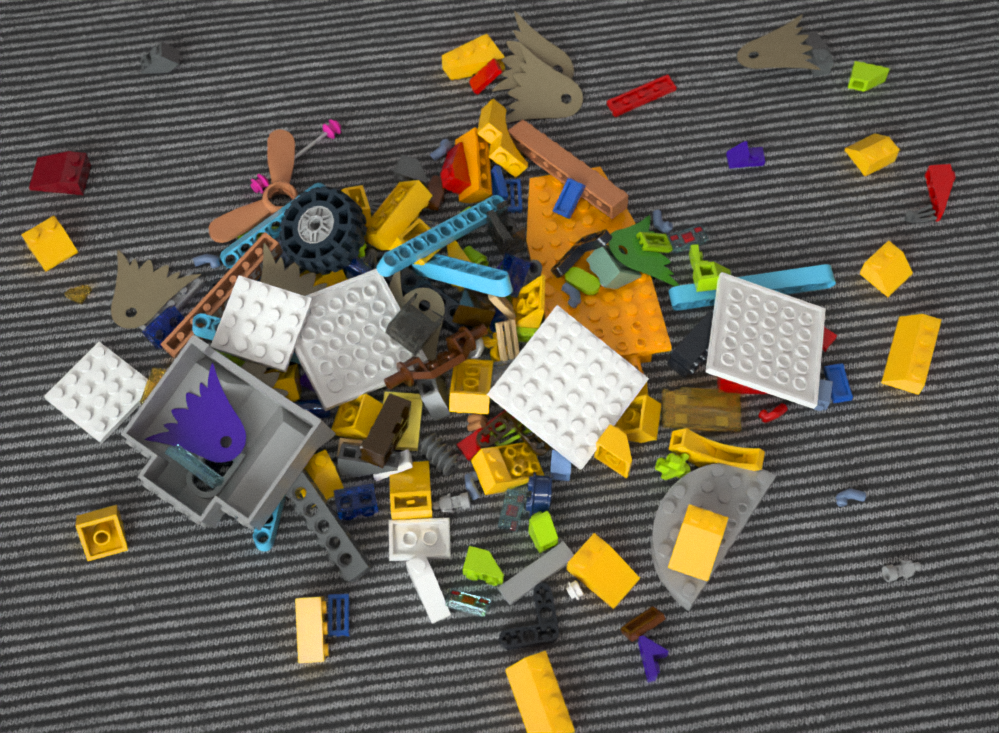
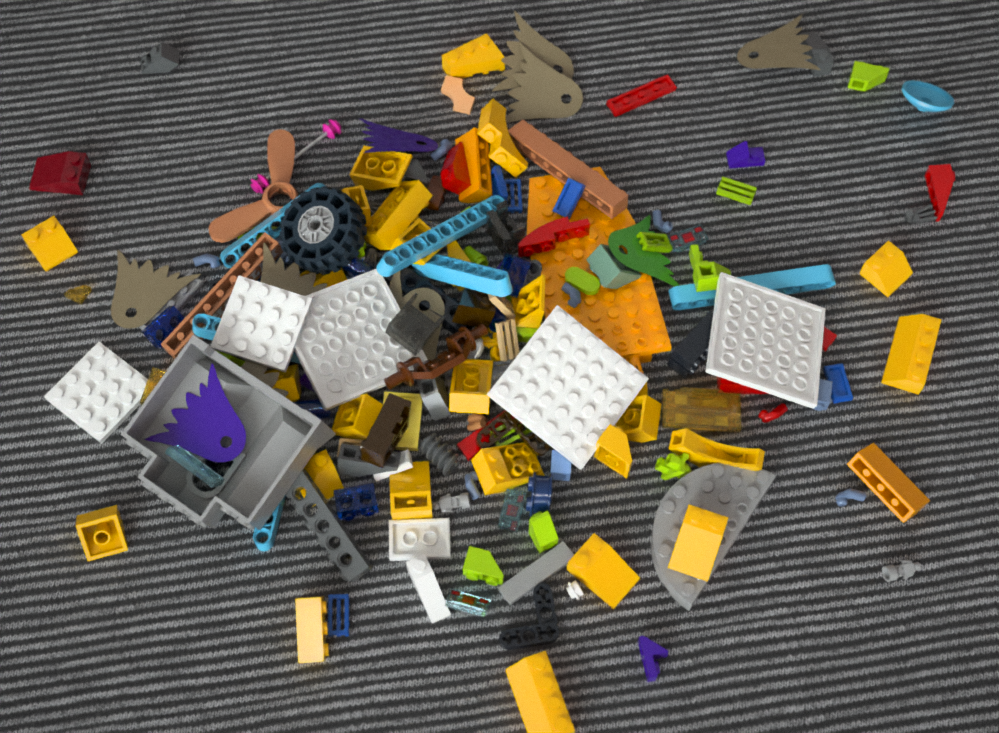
(379, 169): none -> yellow slope
(395, 140): none -> dark purple piece
(454, 90): none -> light nougat tile
(485, 76): red tile -> none
(545, 237): none -> red slope
(585, 244): black beam -> none
(642, 623): reddish brown tile -> none
(737, 188): none -> lime tile
(873, 153): yellow slope -> none
(888, 482): none -> light orange brick
(927, 96): none -> medium azure dish

